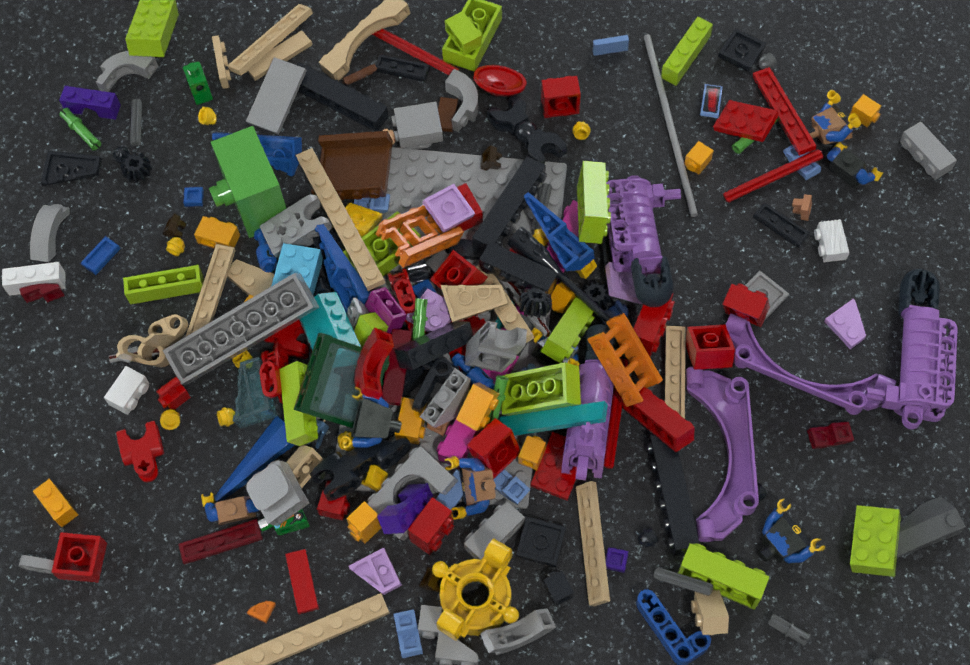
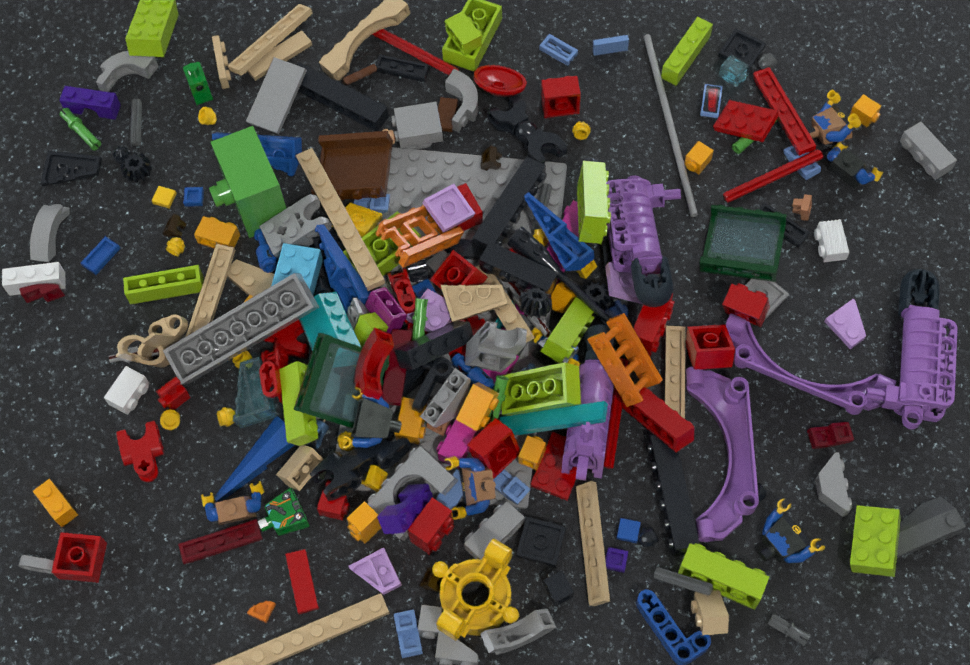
(164, 197): none -> yellow tile
(276, 492): light grey brick -> none
(556, 51): none -> medium blue tile
(628, 530): none -> blue tile
(733, 70): none -> clear light blue brick
(743, 243): none -> panel
(833, 486): none -> light grey slope

